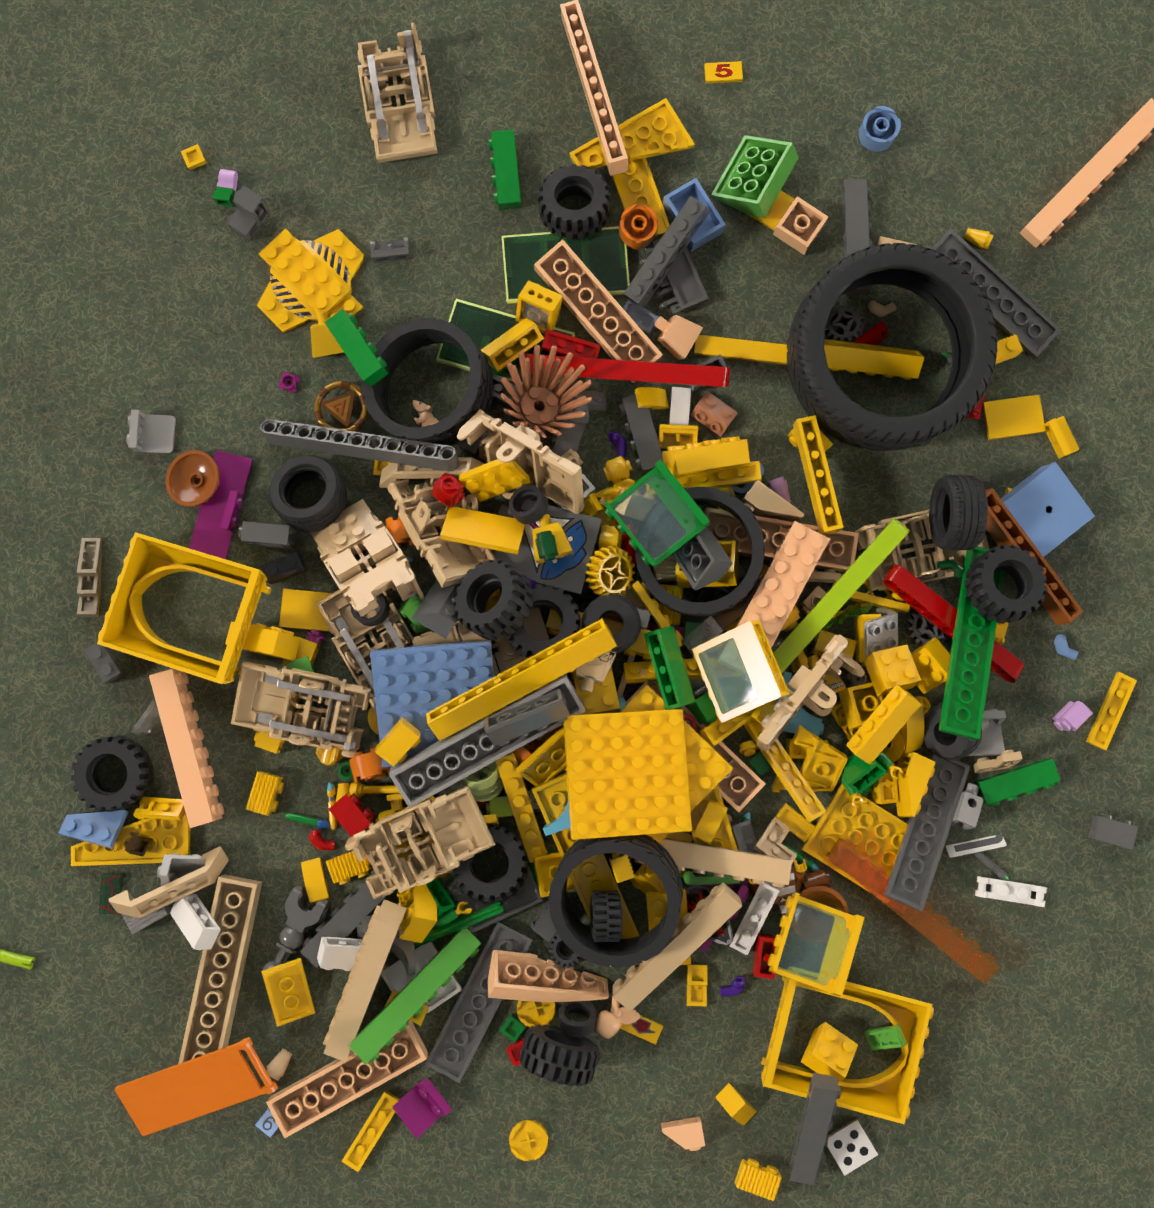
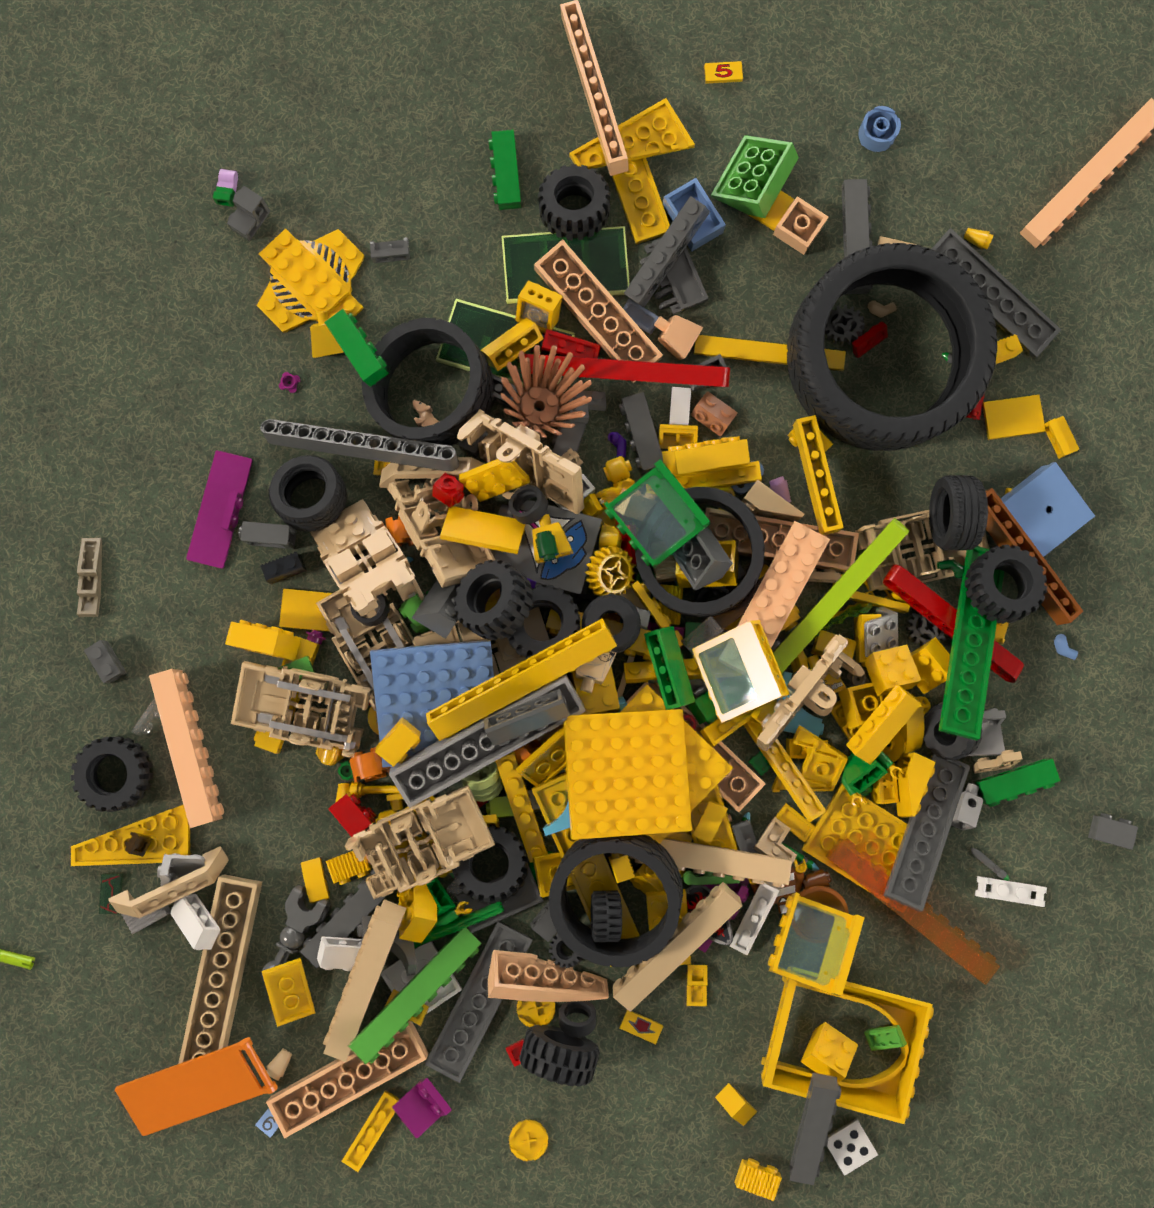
(95, 828): medium blue wing -> none
(129, 631): yellow panel -> none
(151, 432): light grey bracket -> none
(160, 809): yellow plate -> none
(183, 478): dark orange dish -> none
(193, 157): yellow plate -> none
(264, 793): yellow brick -> none
(319, 843): red arm -> none
(321, 823): green piece -> none
(331, 800): yellow piece -> none
(341, 406): piece -> none
(405, 129): tan piece -> none
(513, 1028): green tile -> none
(610, 1022): light nougat piece -> none
(638, 215): orange brick -> none
(651, 398): yellow slope -> none
(685, 1132): light nougat slope -> none
(735, 988): dark purple arm -> none
(748, 748): yellow plate -> none
(763, 949): red brick -> none
(812, 599): tan brick -> none
(873, 359): yellow brick -> none
(976, 845): sticker -> none
(1072, 716): lavender brick -> none
(1111, 711): yellow plate -> none

